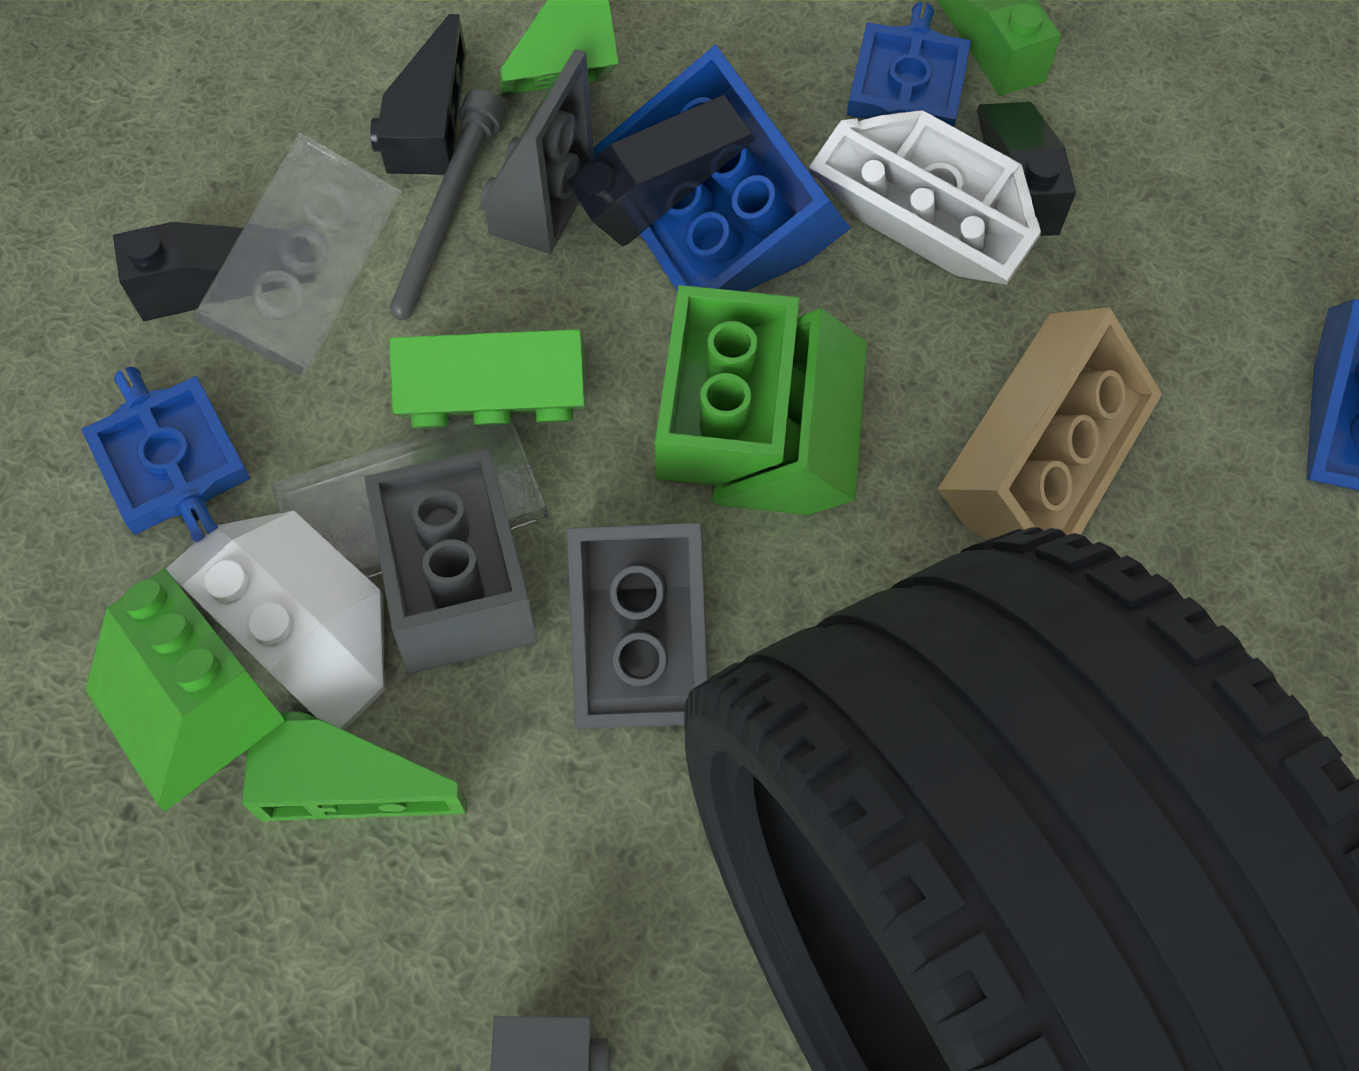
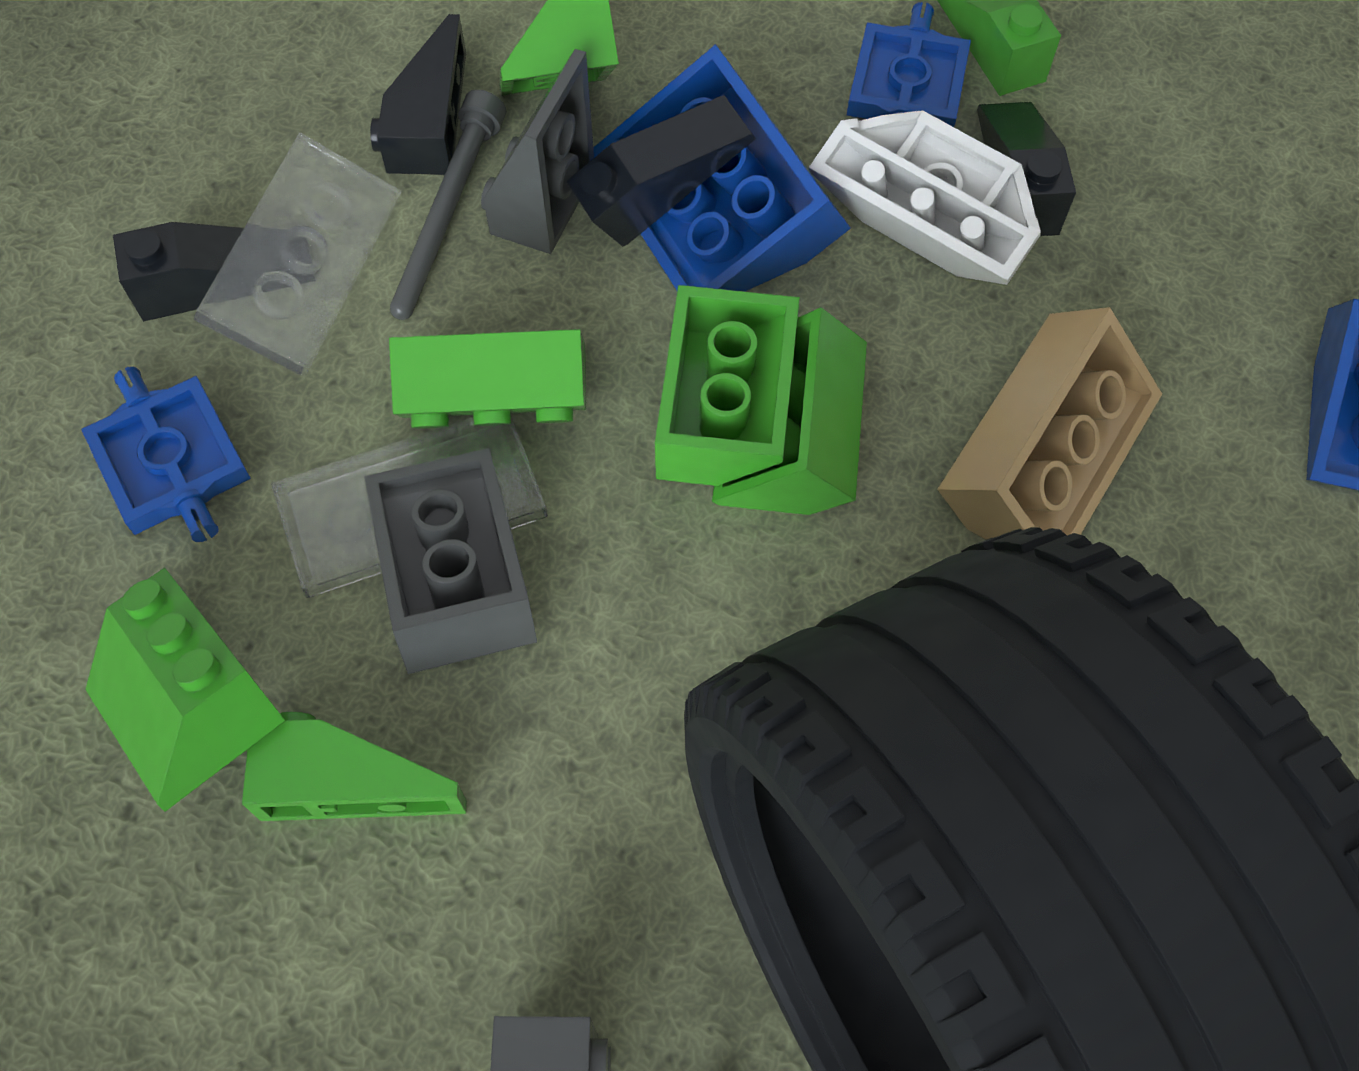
(293, 610): white wedge -> none
(636, 622): dark grey slope -> none

